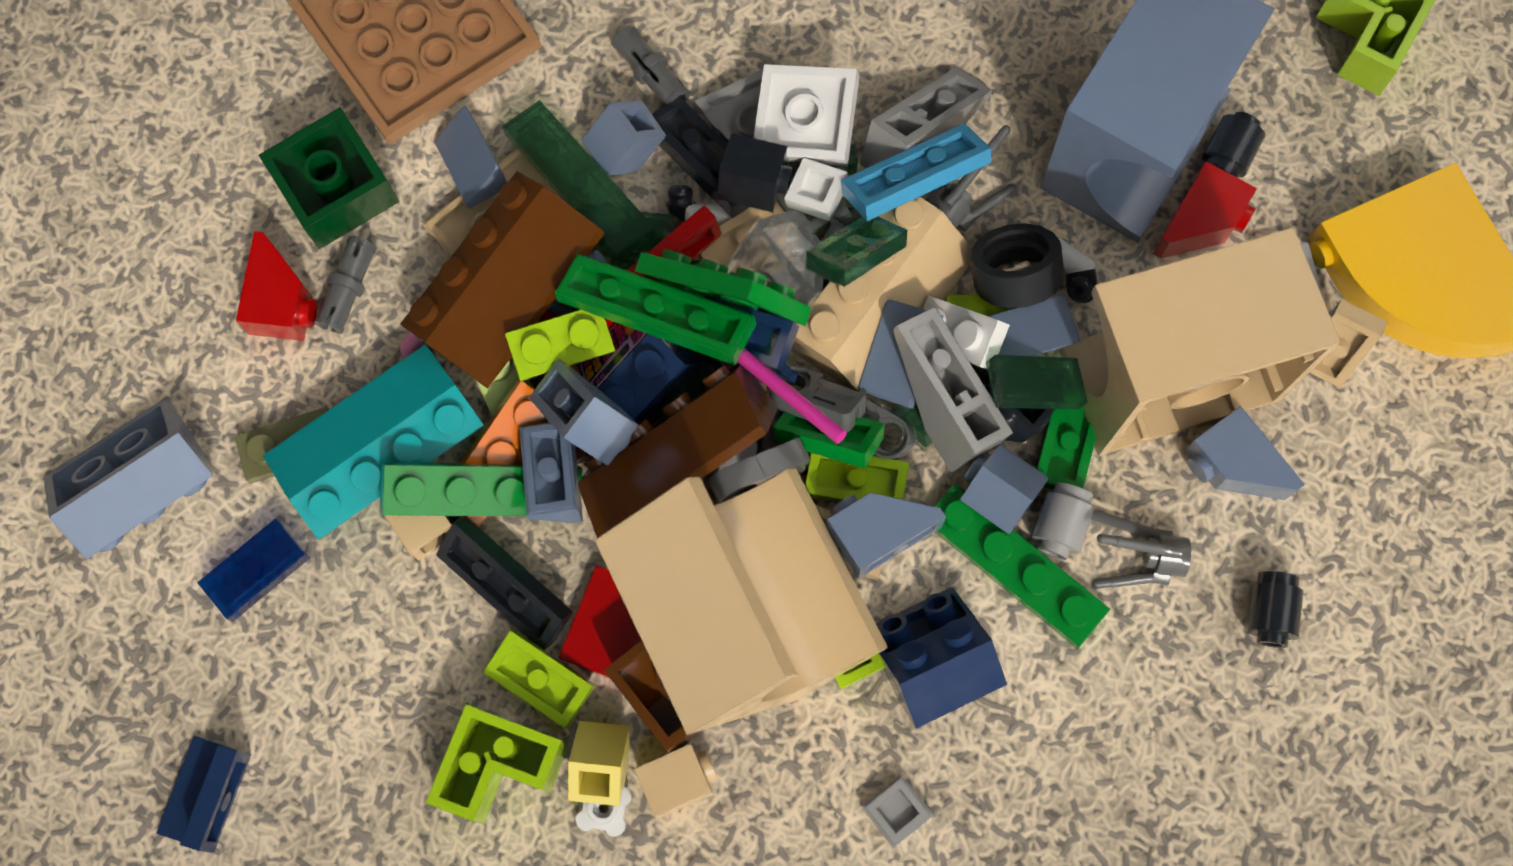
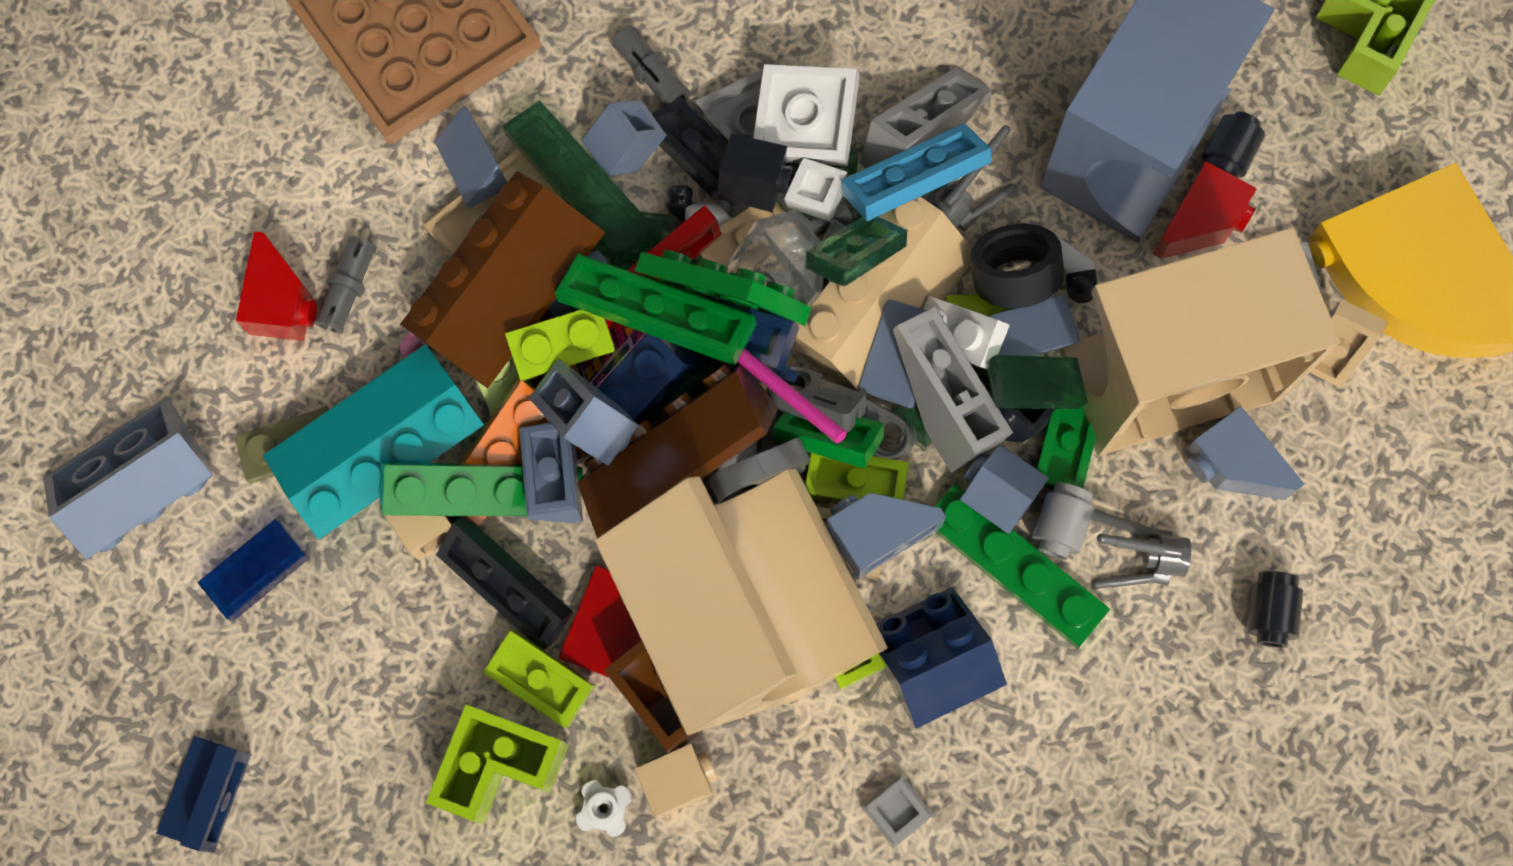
(329, 178): dark green brick -> none
(598, 763): light yellow brick -> none

